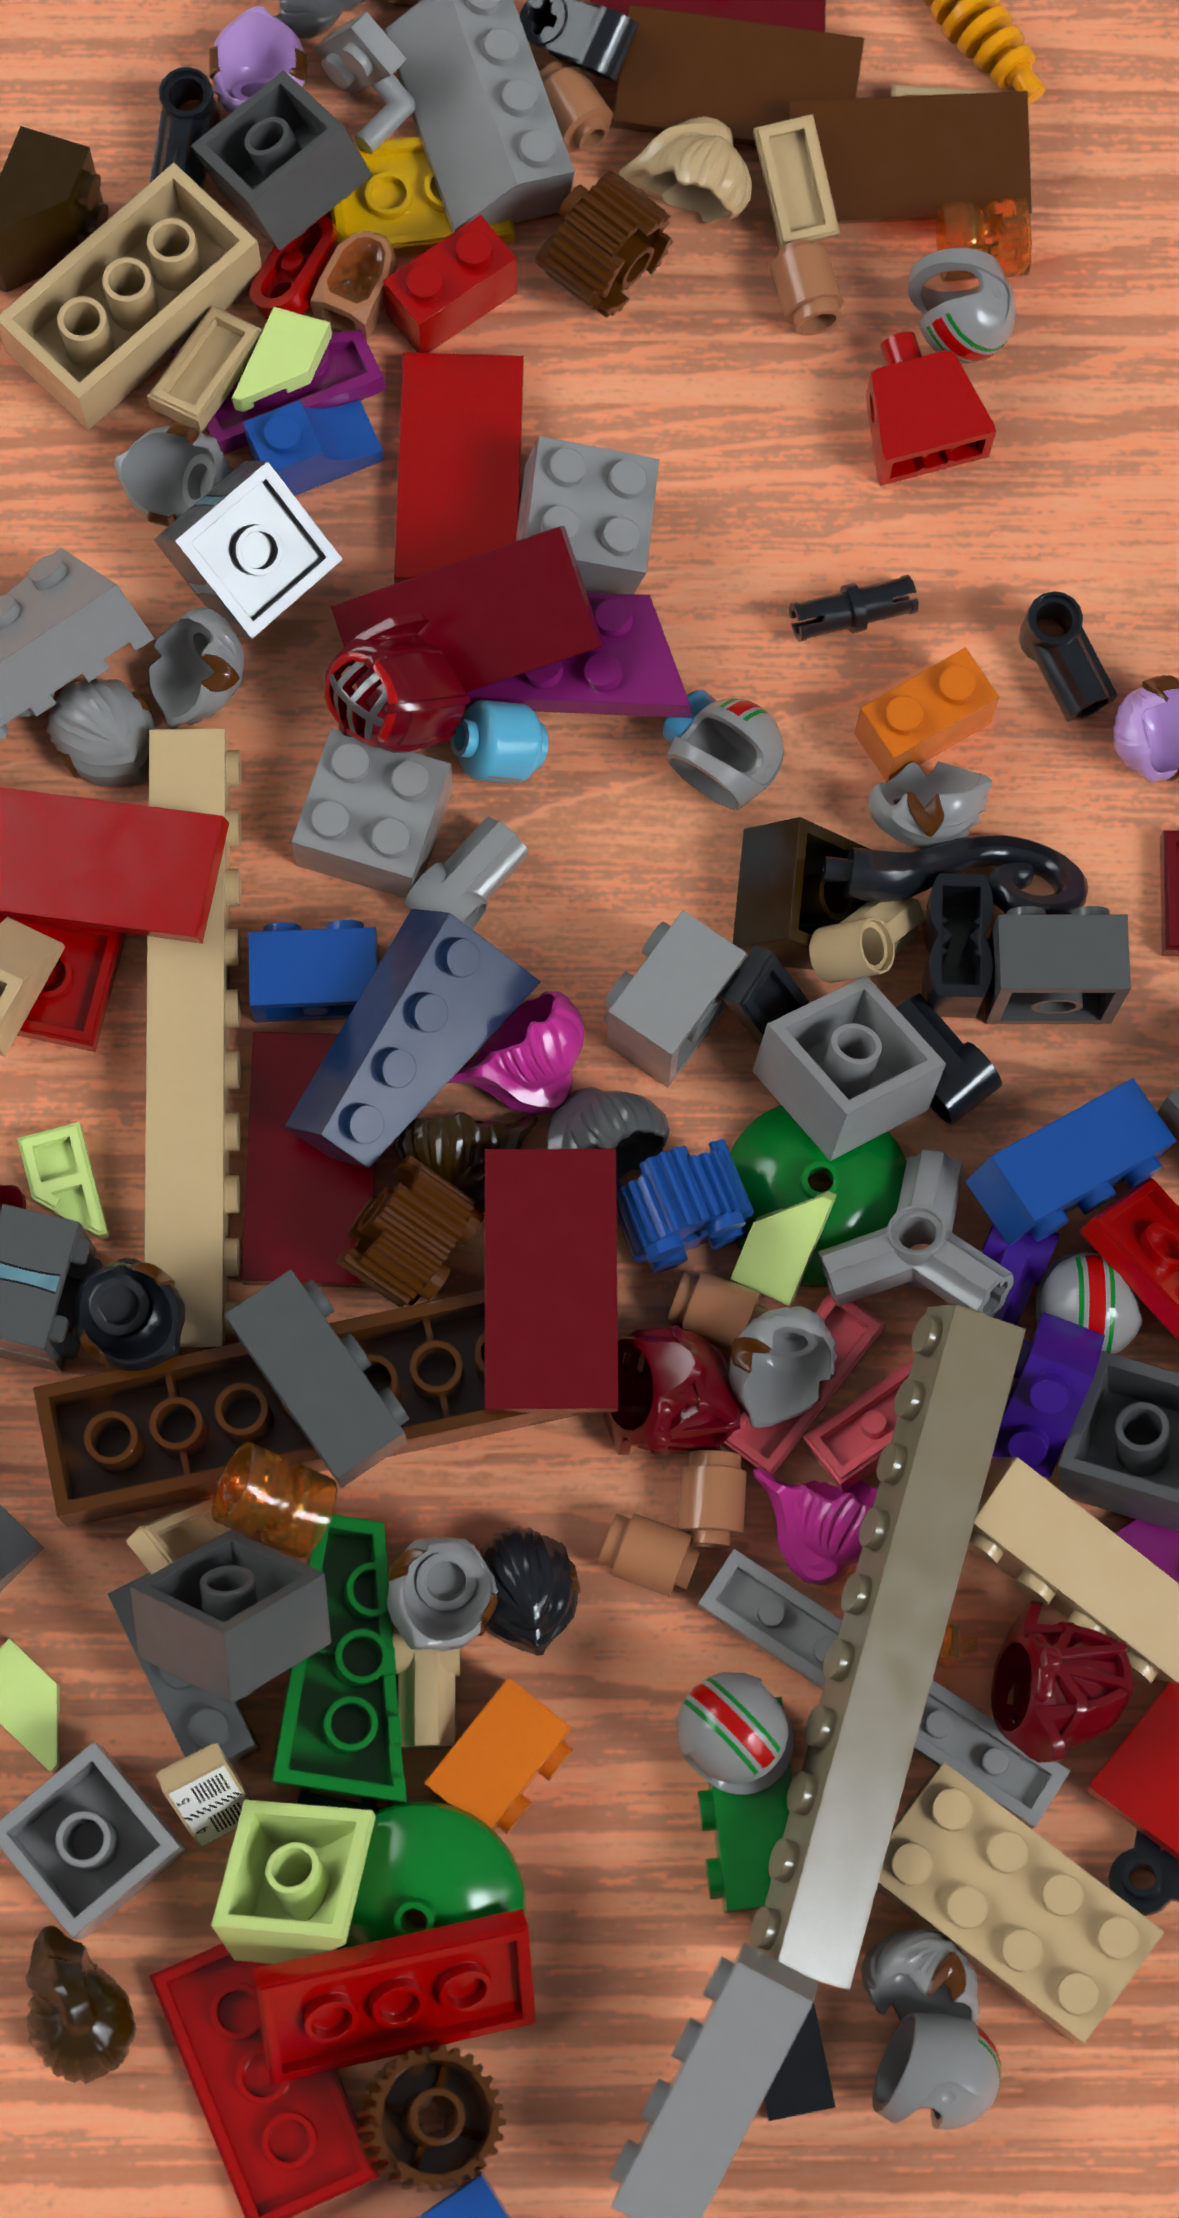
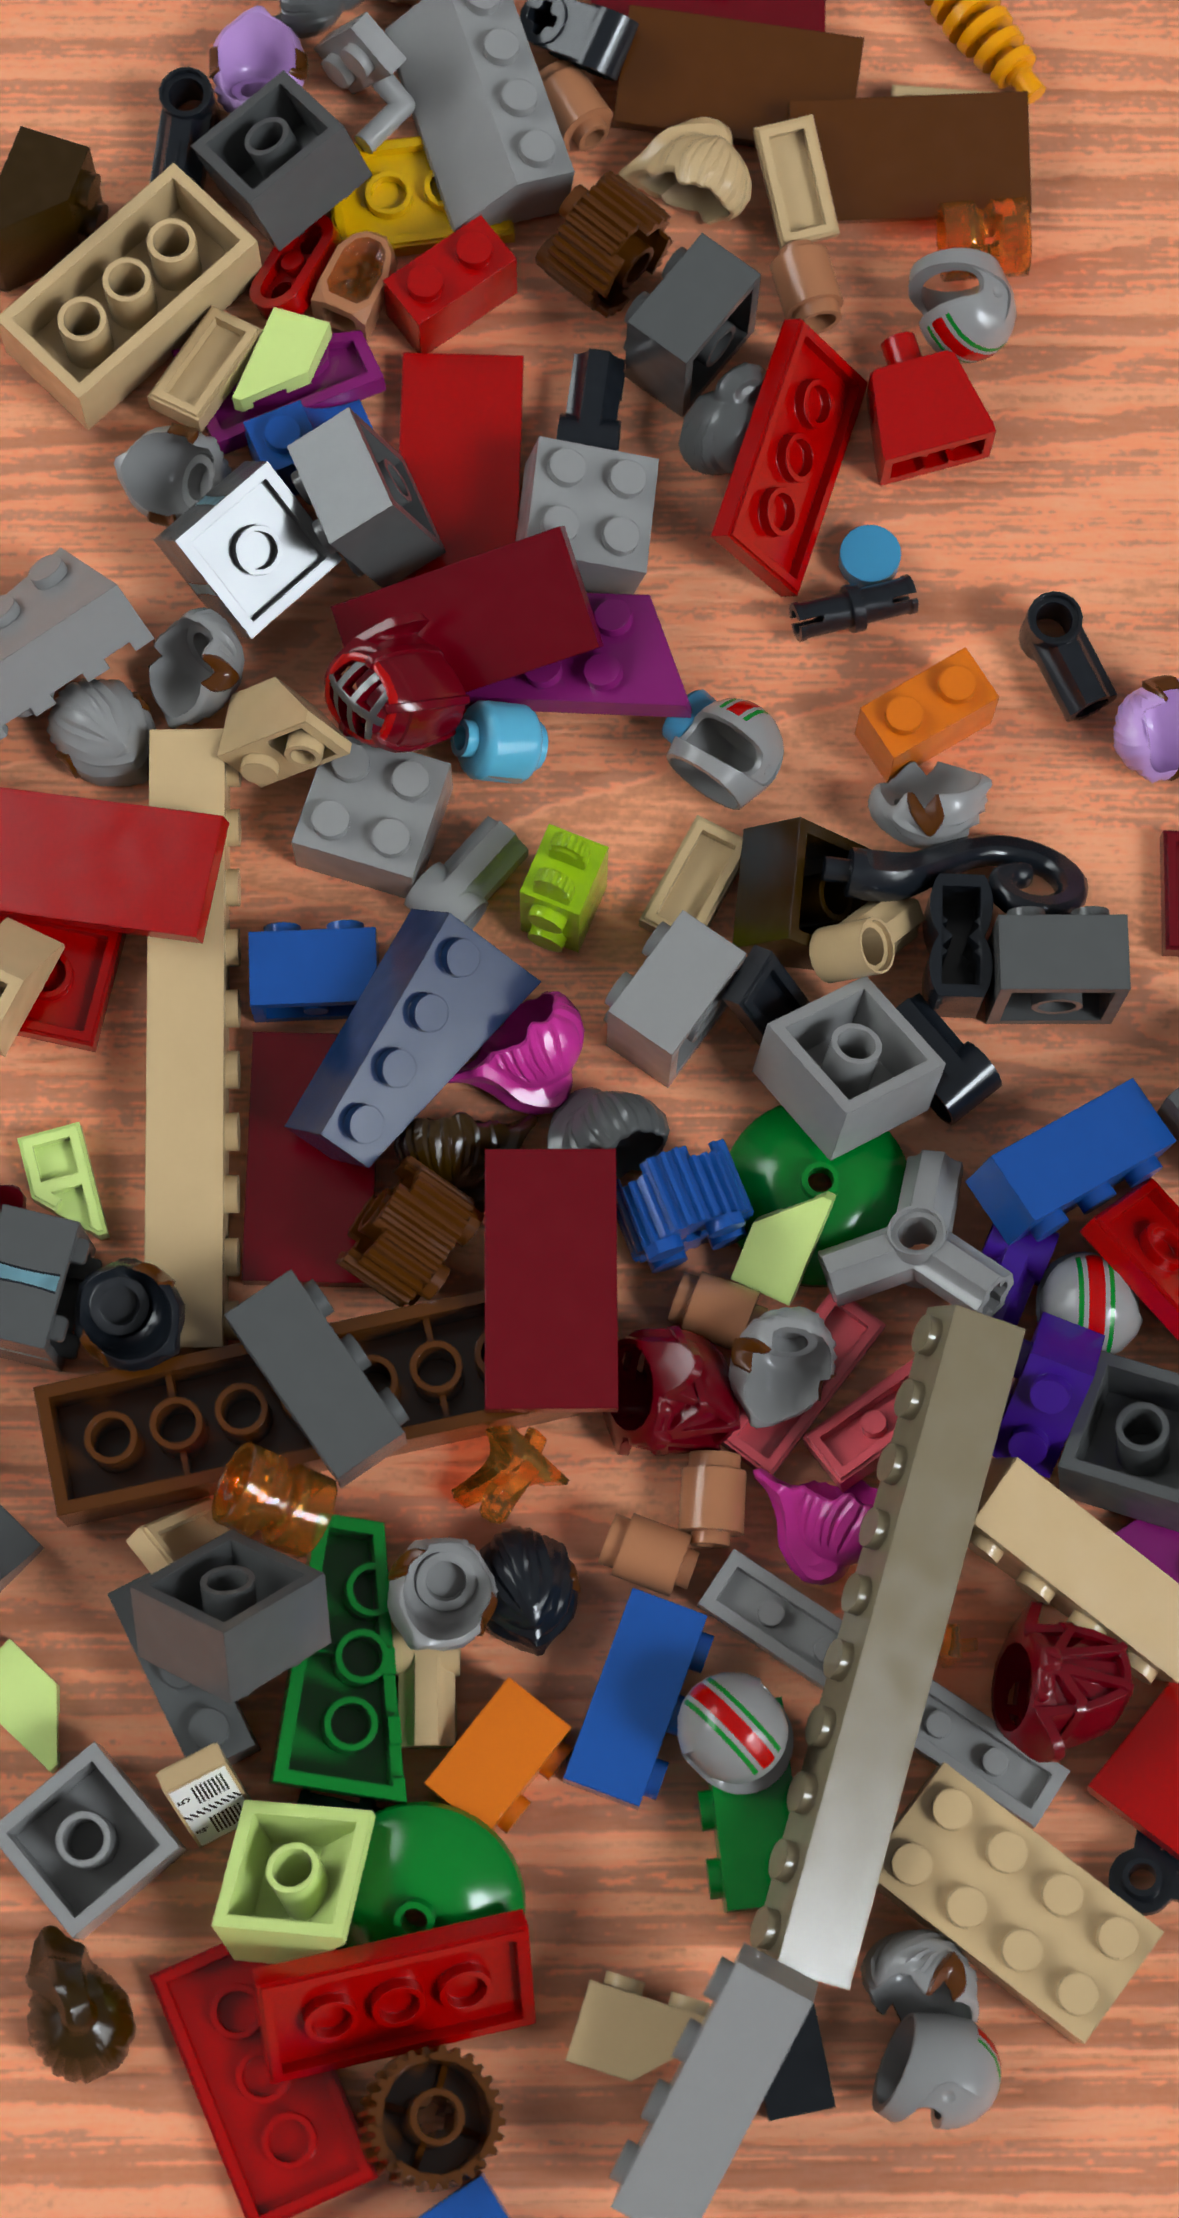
(277, 734): none -> tan slope
(364, 500): none -> dark grey brick
(509, 1470): none -> clear orange piece
(563, 890): none -> lime hinge
(594, 400): none -> black piece
(628, 2032): none -> tan slope
(638, 1700): none -> blue brick
(690, 323): none -> dark grey brick
(696, 876): none -> tan tile
(719, 421): none -> dark grey hair
(789, 458): none -> red tile
(869, 555): none -> dark azure tile

